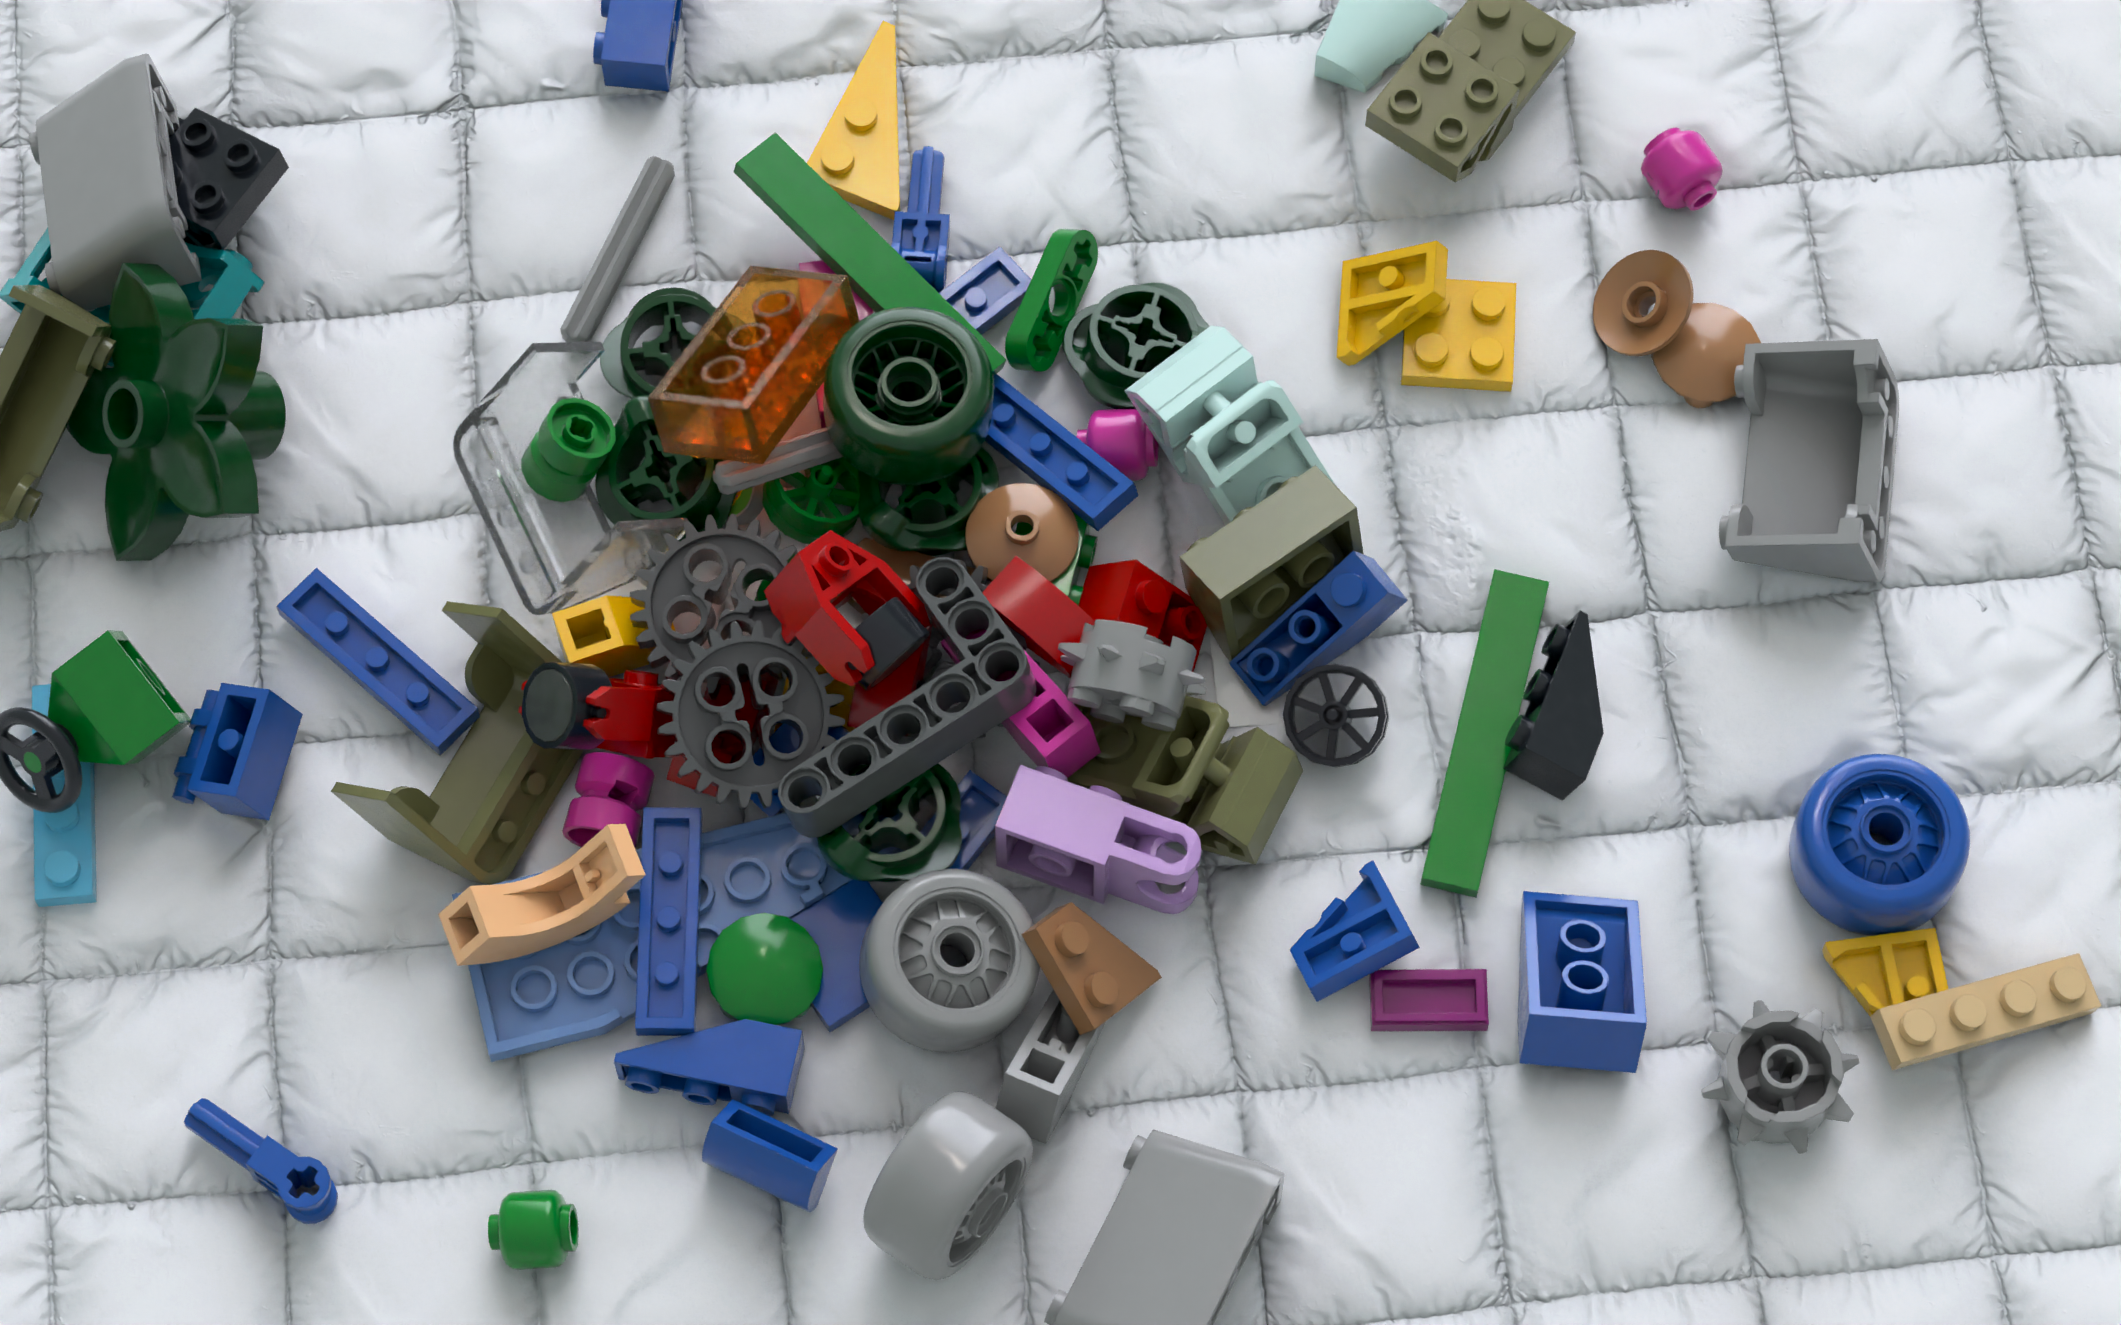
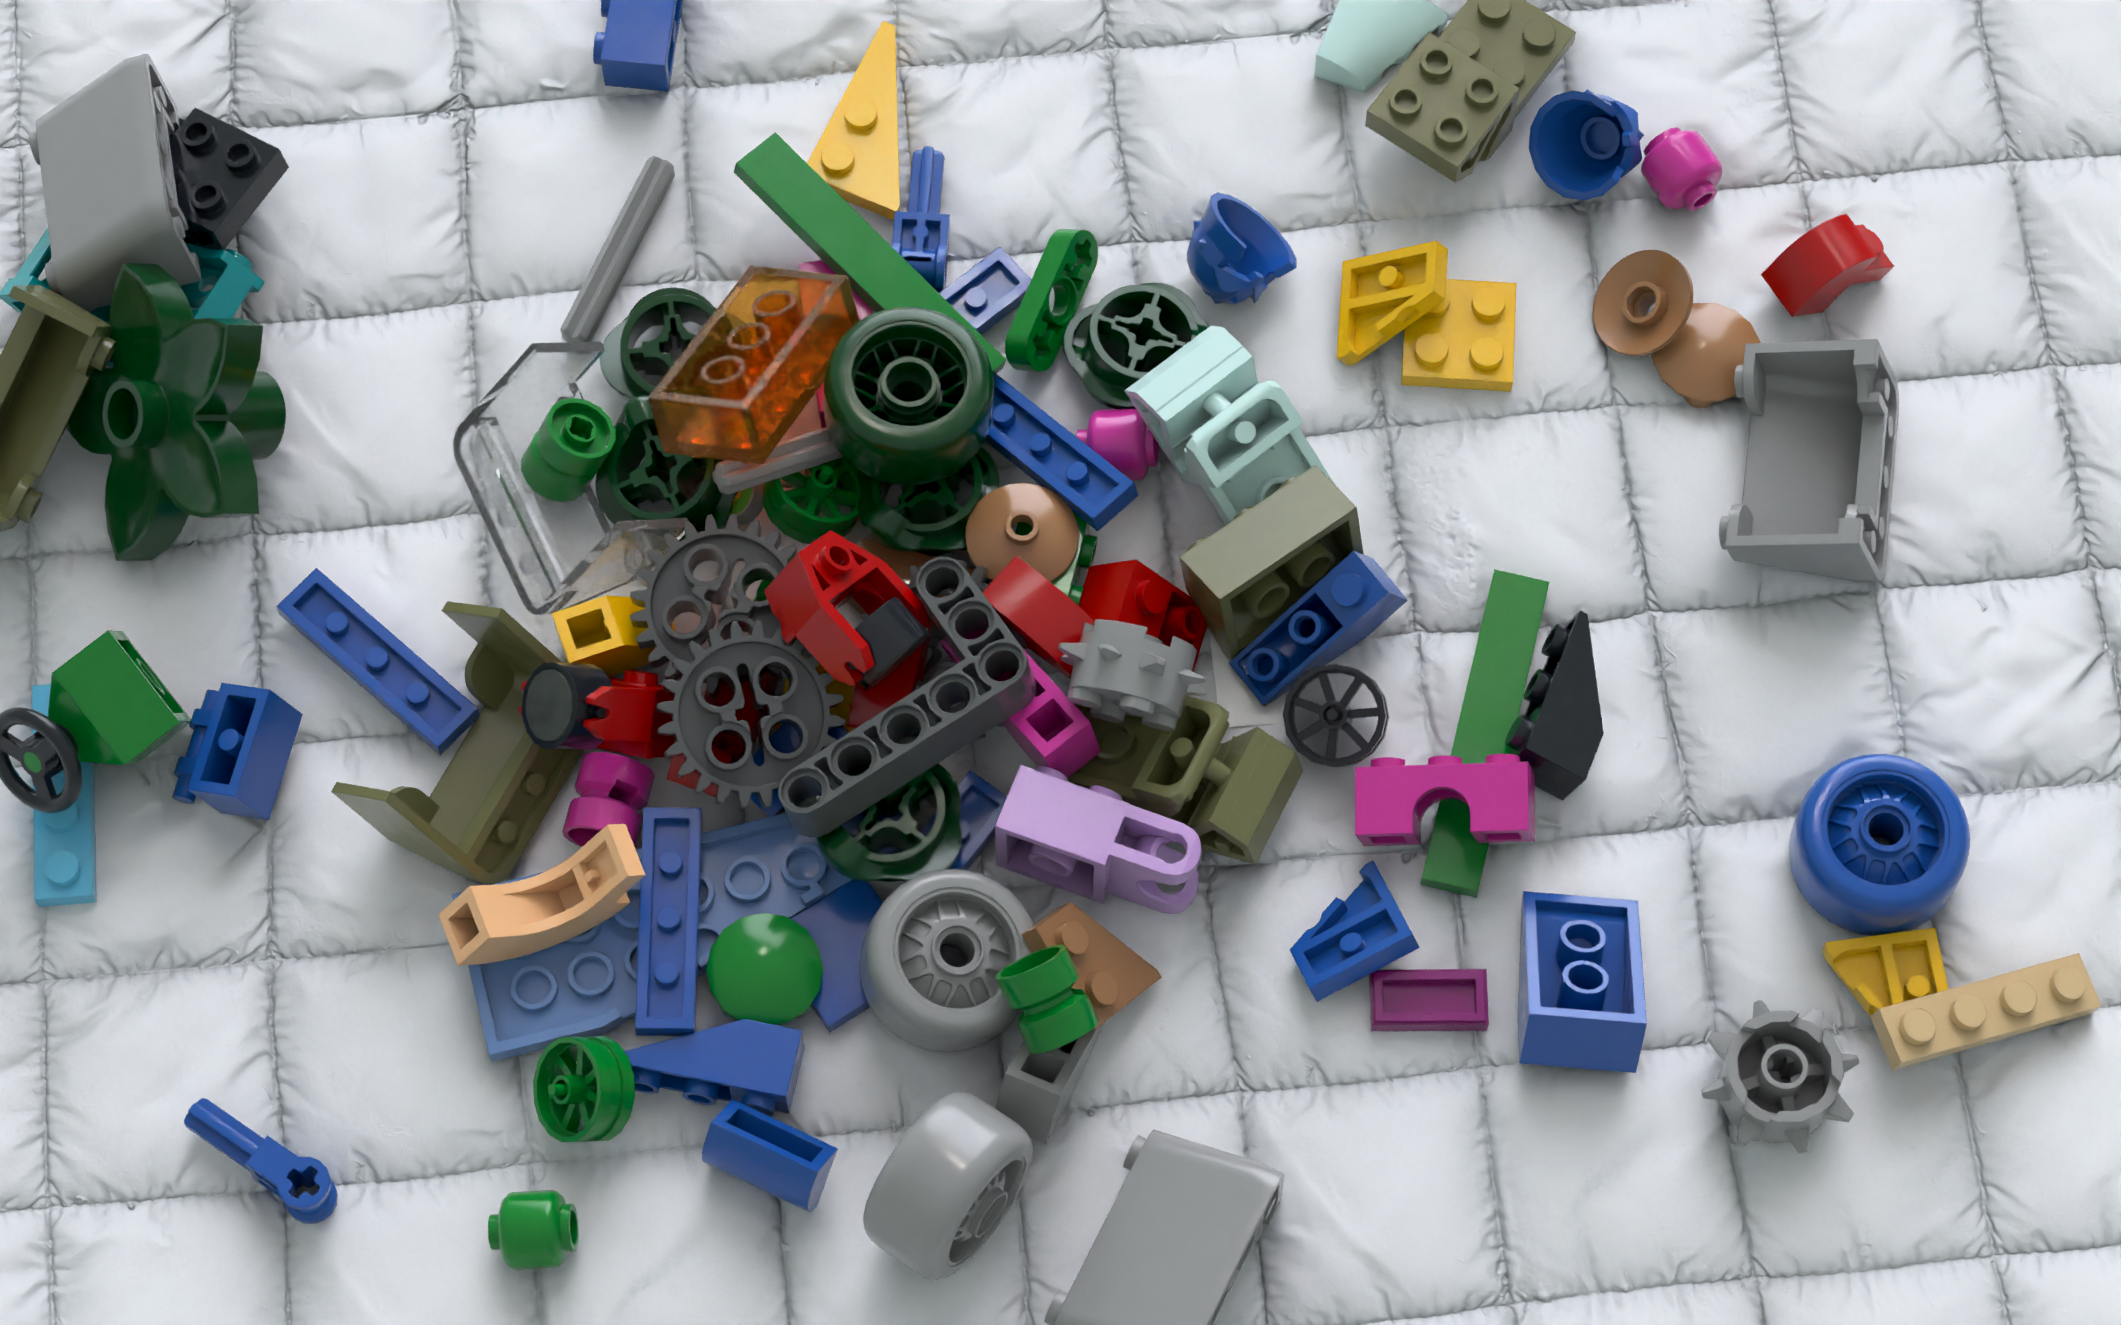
(594, 1089): none -> green wheel
(1050, 1006): none -> green wheel
(1236, 251): none -> blue helmet
(1397, 795): none -> dark pink arch
(1584, 143): none -> blue helmet
(1825, 264): none -> red brick

